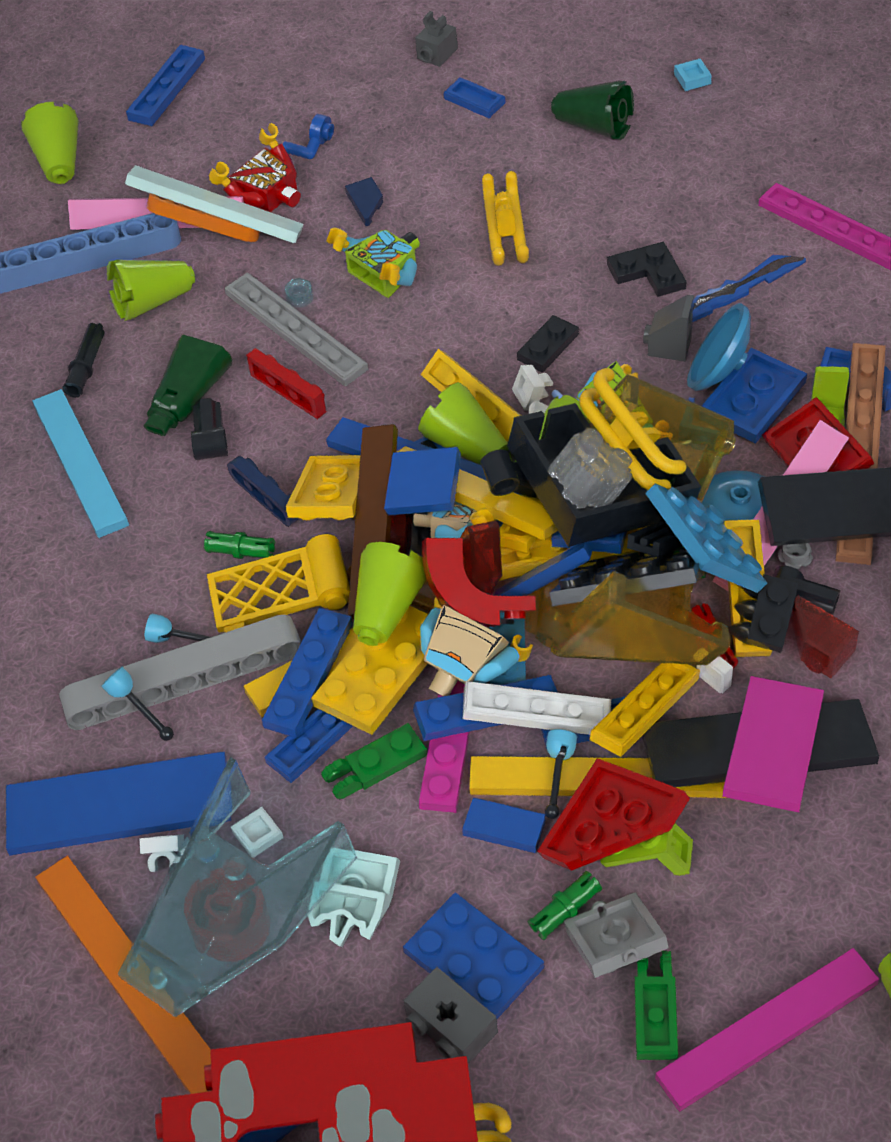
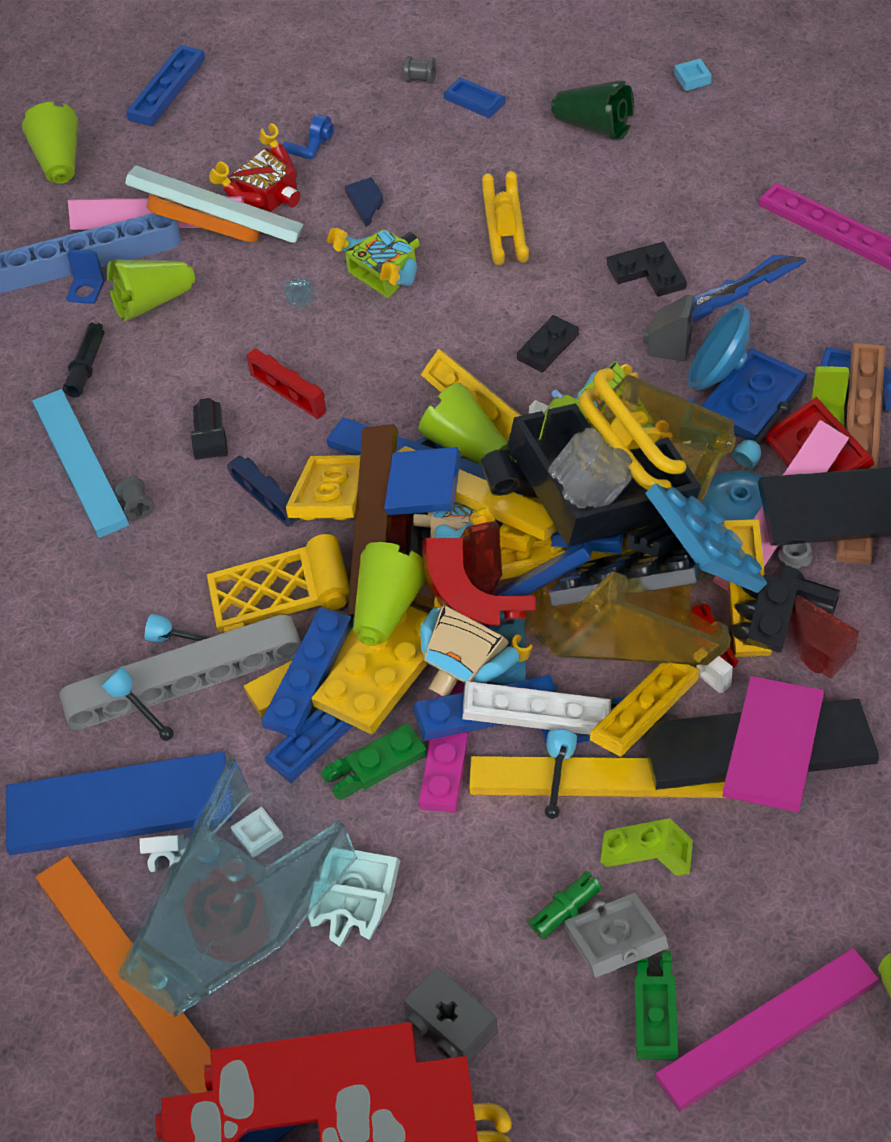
(86, 272): none -> blue bracket
(135, 500): none -> dark grey bush
(188, 377): dark green piece -> none
(239, 545): green pin -> none
(296, 329): light grey tile -> none
(419, 69): none -> dark grey bush
(436, 40): dark grey brick -> none
(474, 954): blue plate -> none
(504, 825): blue tile -> none
(530, 386): white tile -> none
(611, 814): red plate -> none
(748, 451): none -> medium azure hinge

